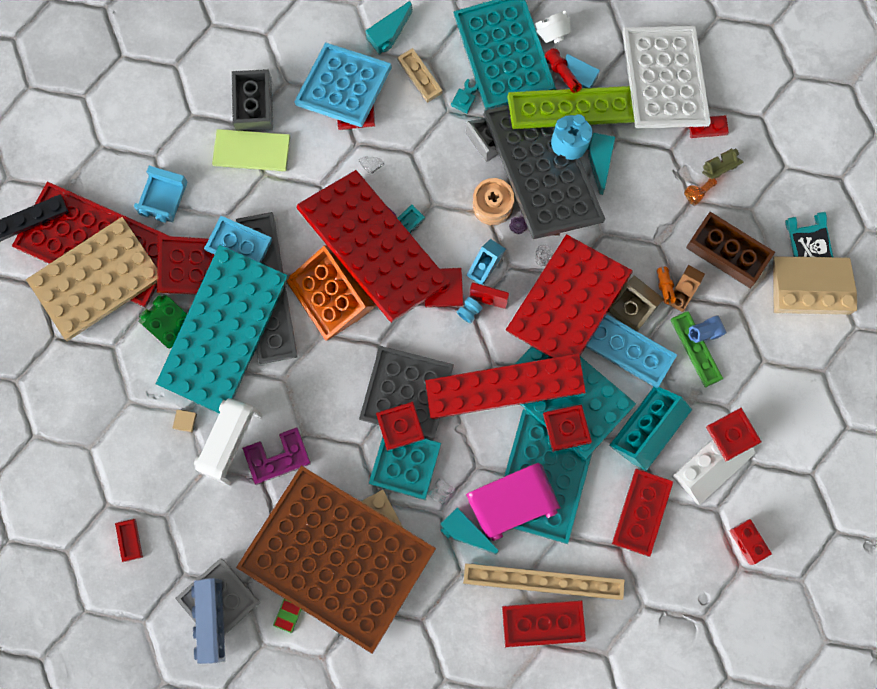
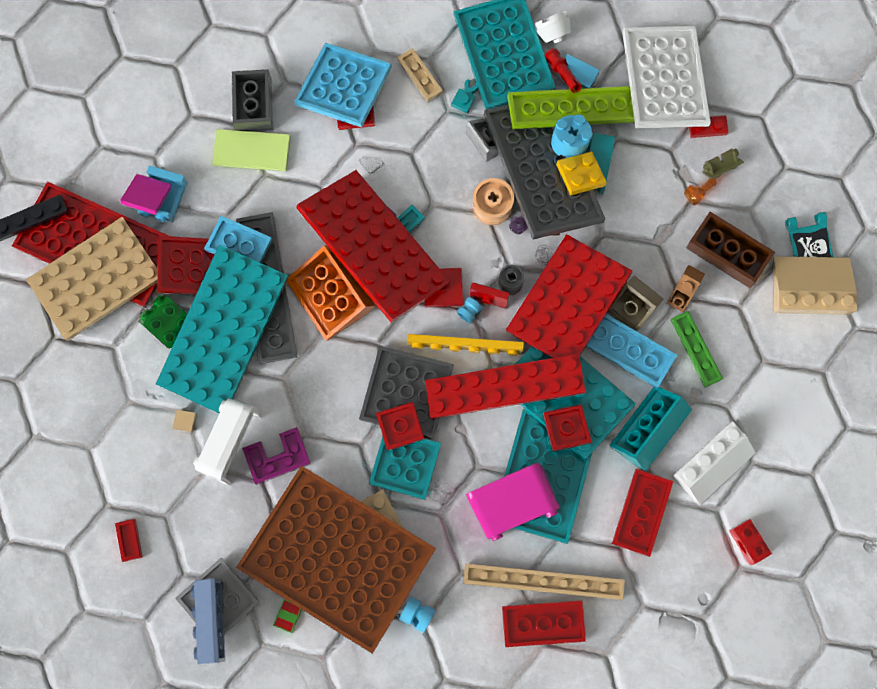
(146, 194): none -> dark pink tile
(386, 31): teal slope -> none
(417, 614): none -> medium azure wheel
(464, 531): teal slope -> none
(473, 345): none -> yellow plate
(486, 261): medium azure slope -> none
(511, 279): none -> dark grey wheel
(581, 173): none -> yellow plate
(666, 285): orange pin -> none
(709, 329): medium blue piece -> none
(733, 434): red plate -> none

